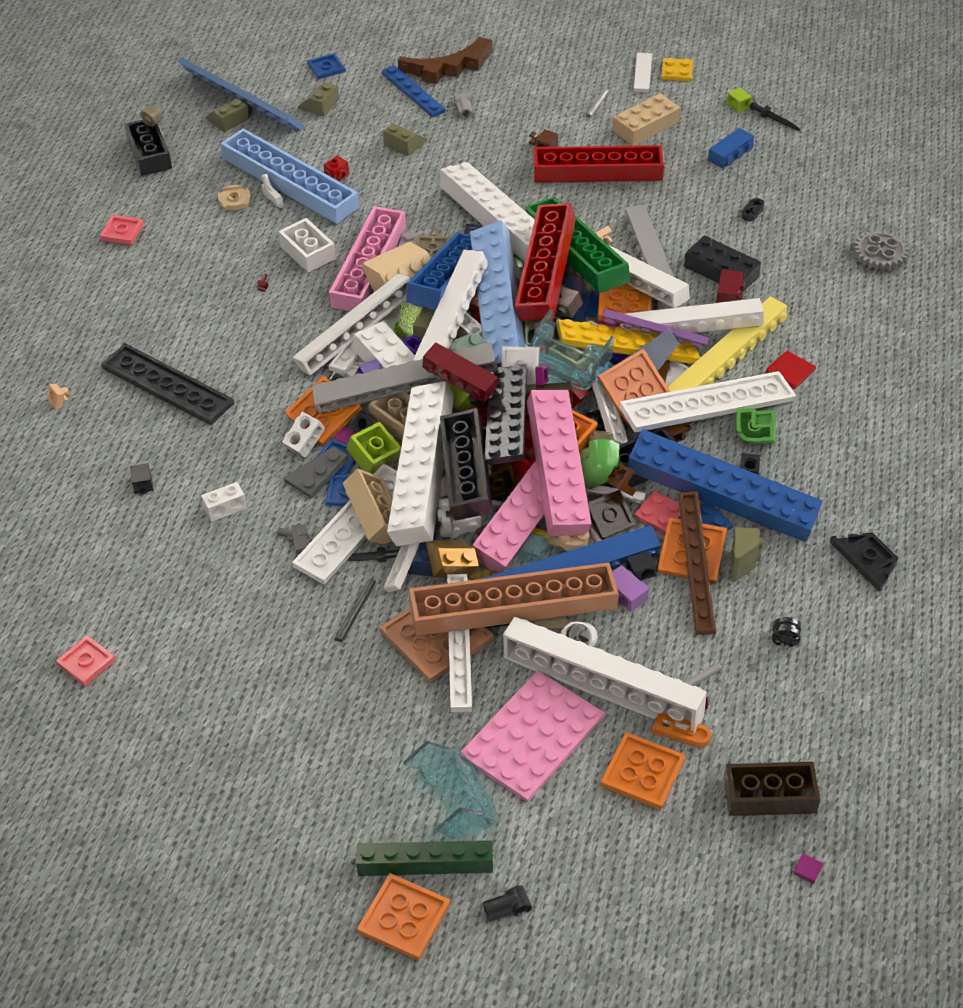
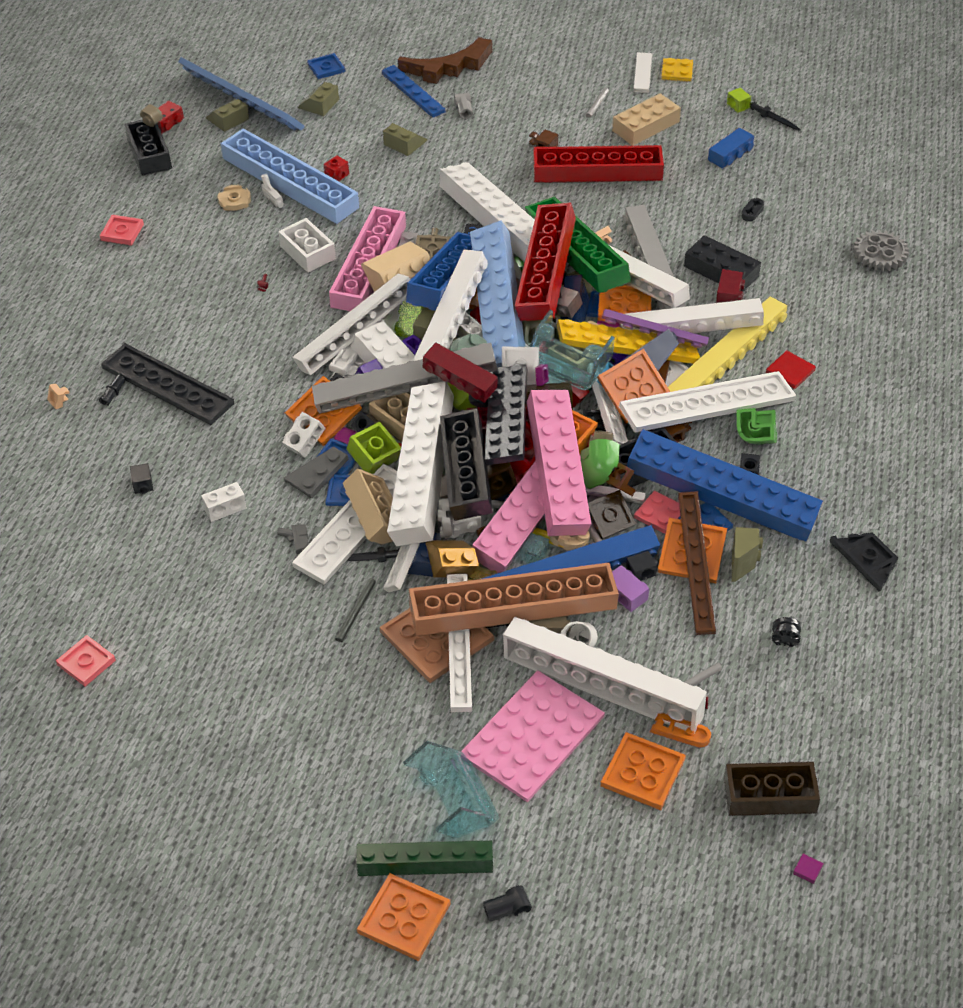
(112, 390): none -> black axle
(171, 114): none -> red brick

